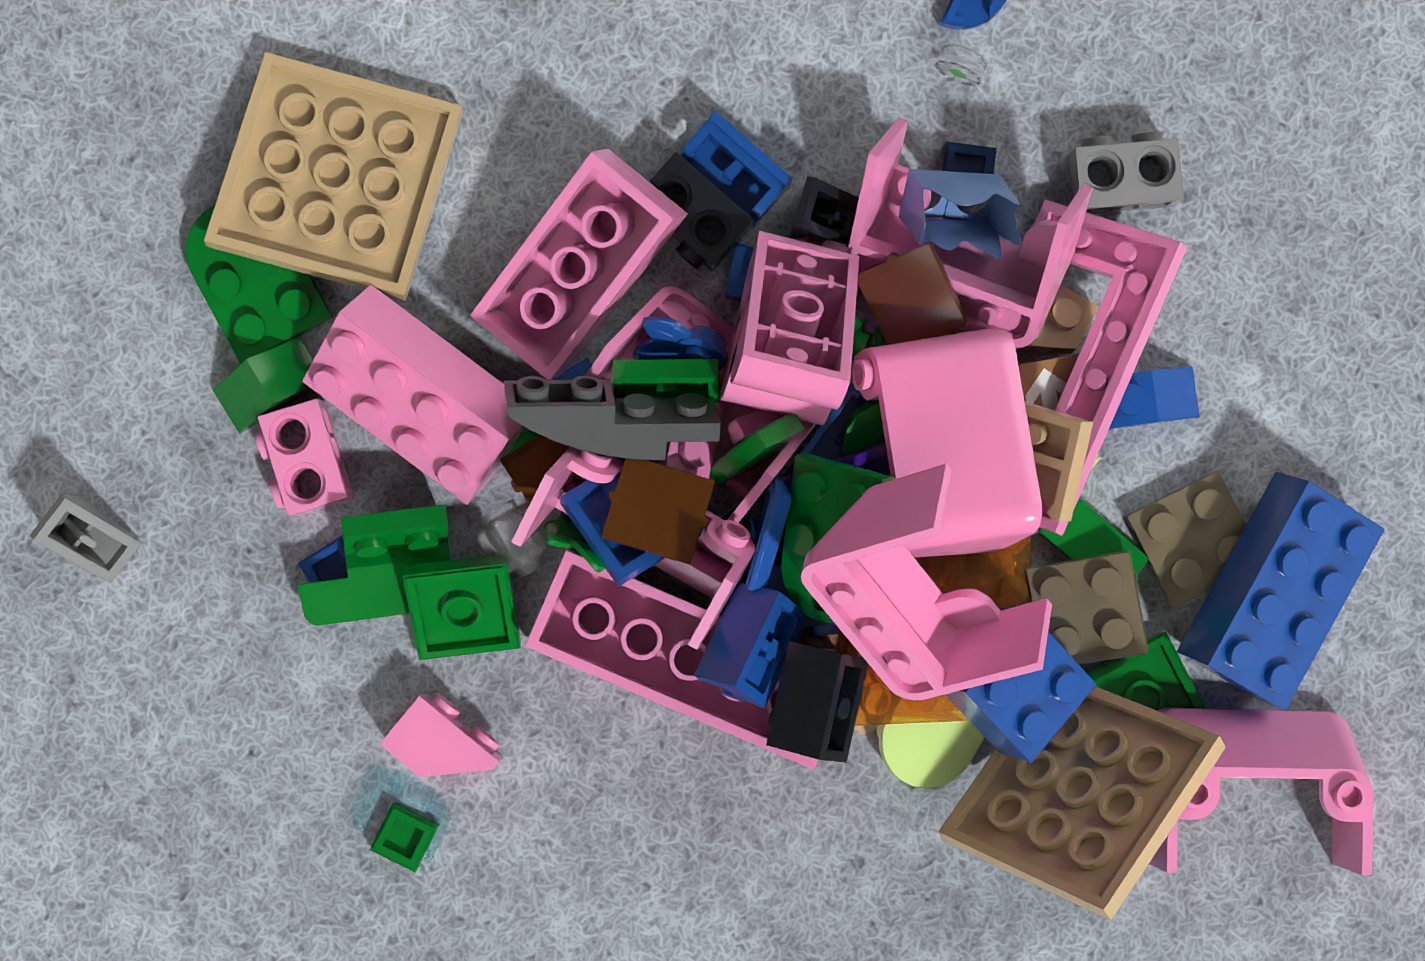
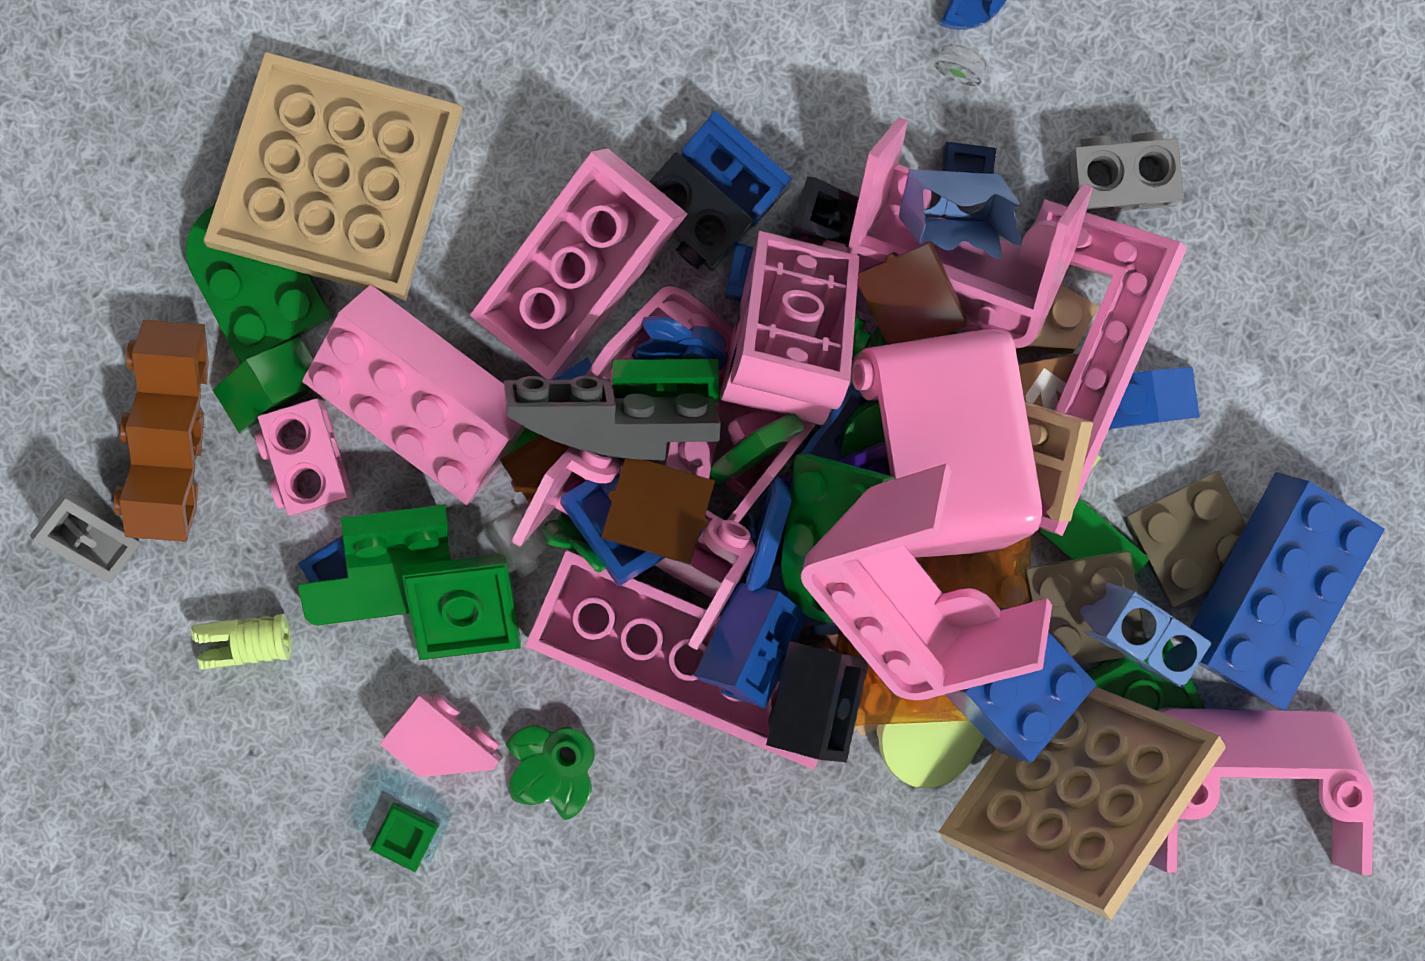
(163, 430): none -> dark orange brick
(249, 639): none -> yellowish green hinge
(546, 773): none -> green plate
(1107, 617): none -> medium blue piece

